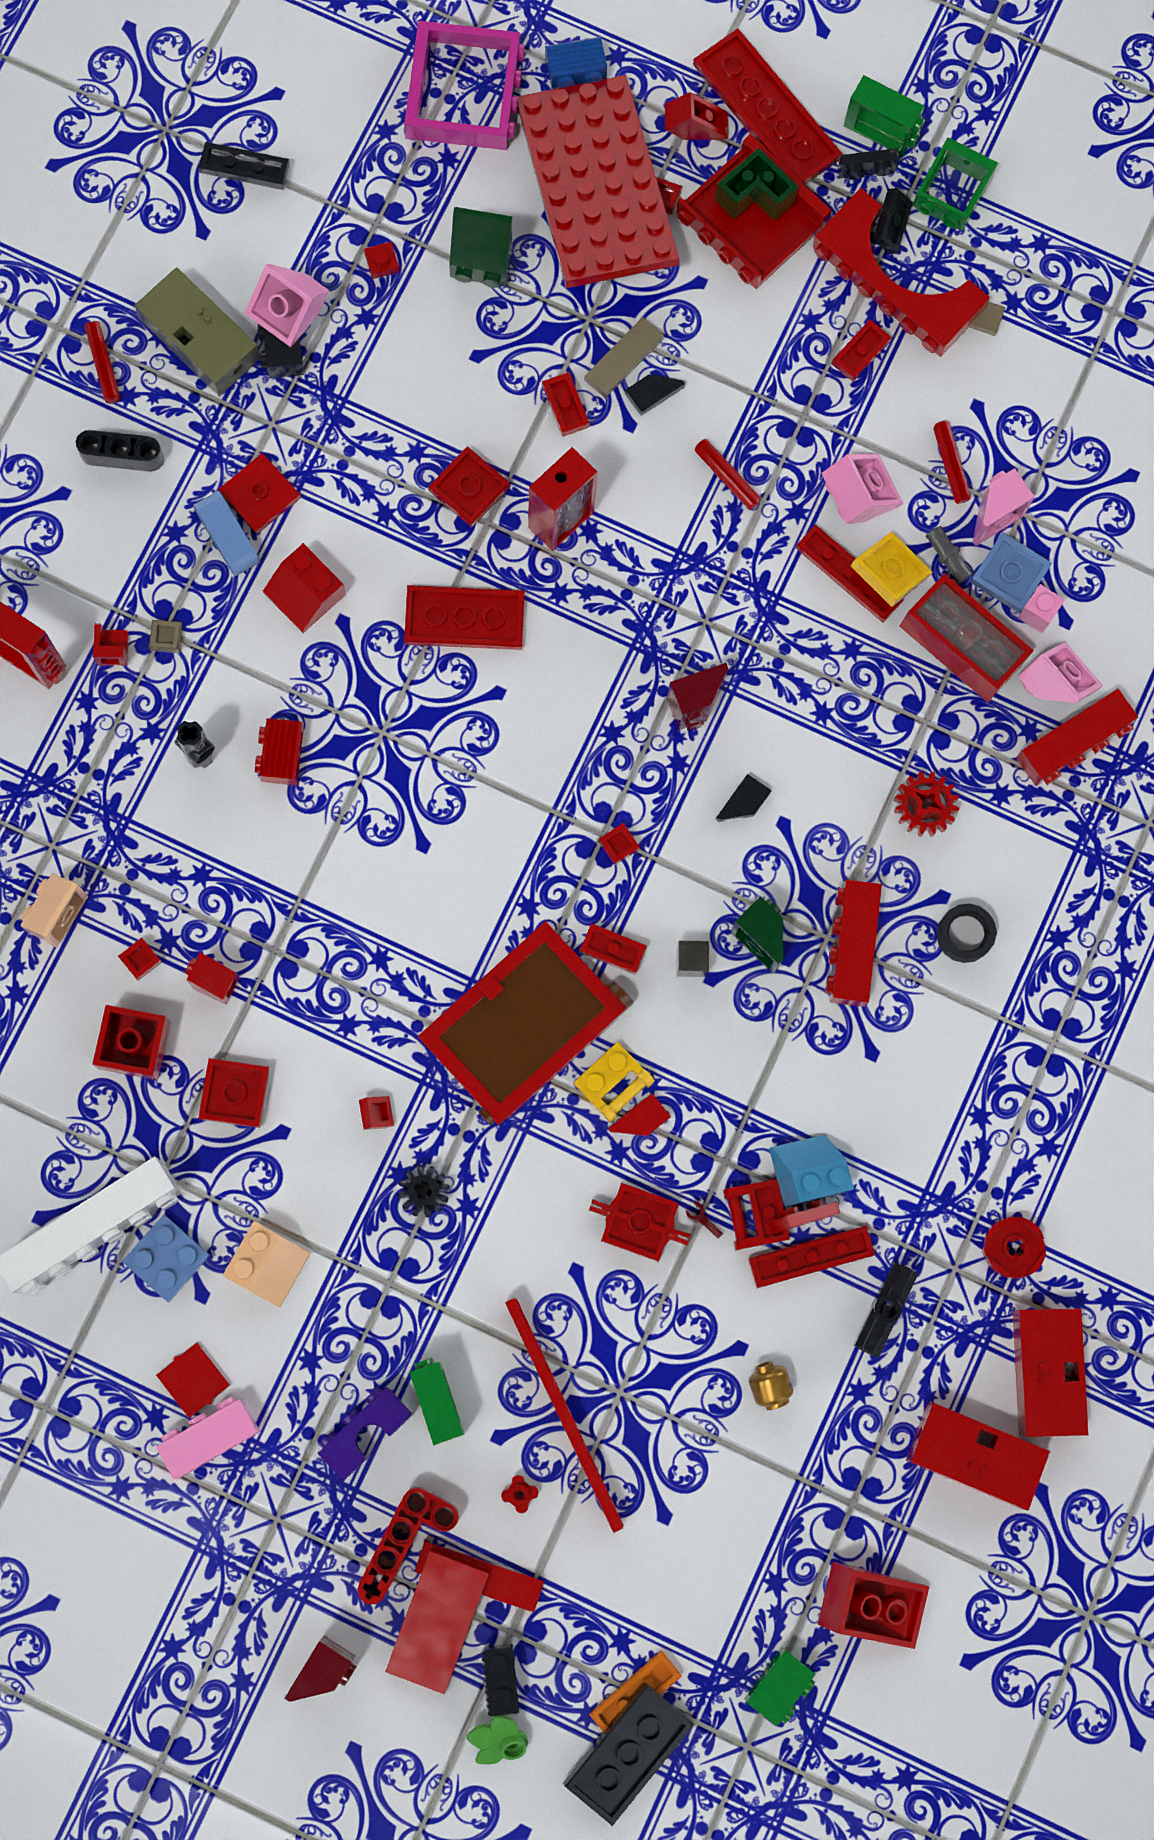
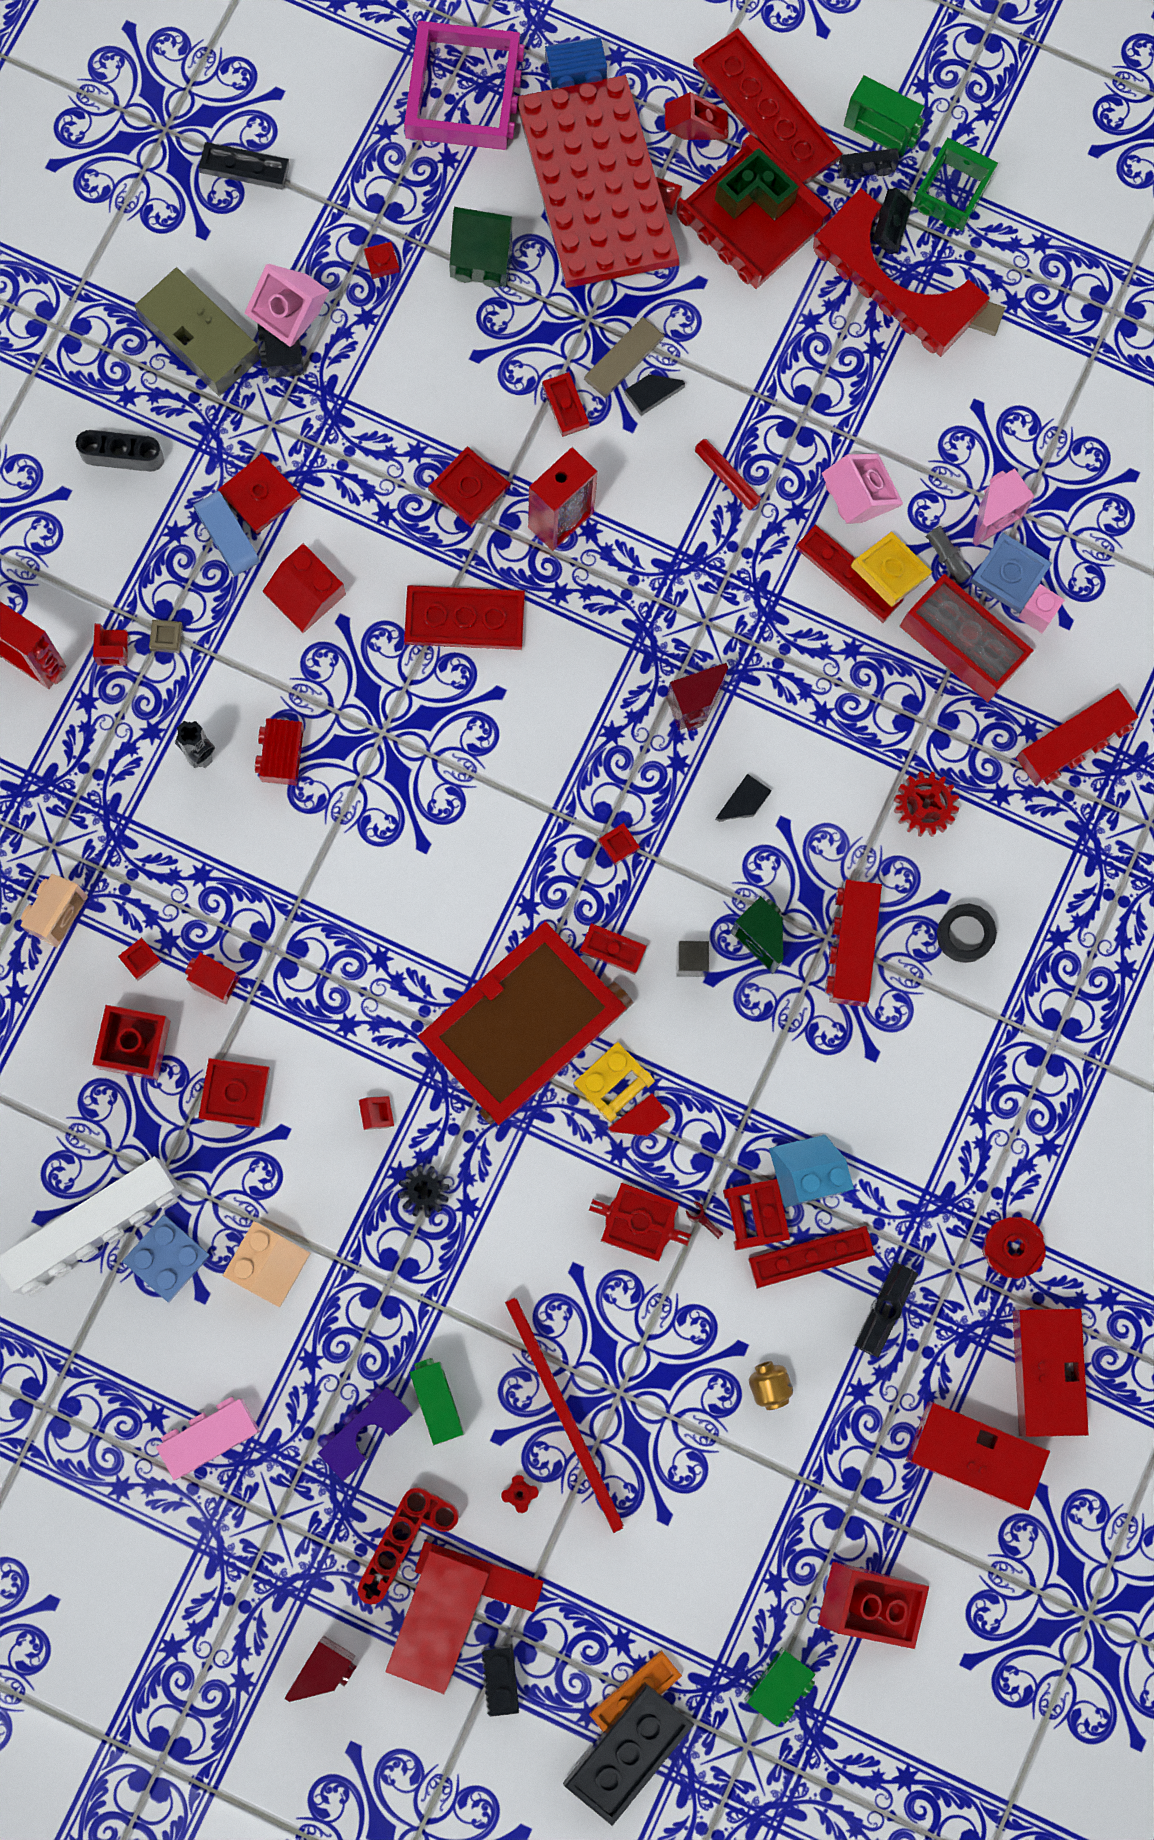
(102, 362): red axle -> none
(193, 1380): red piece -> none
(498, 1740): bright green plate -> none
(816, 1211): red plate -> none
(861, 350): red plate -> none
(952, 462): red axle -> none
(1059, 676): bright pink slope -> none

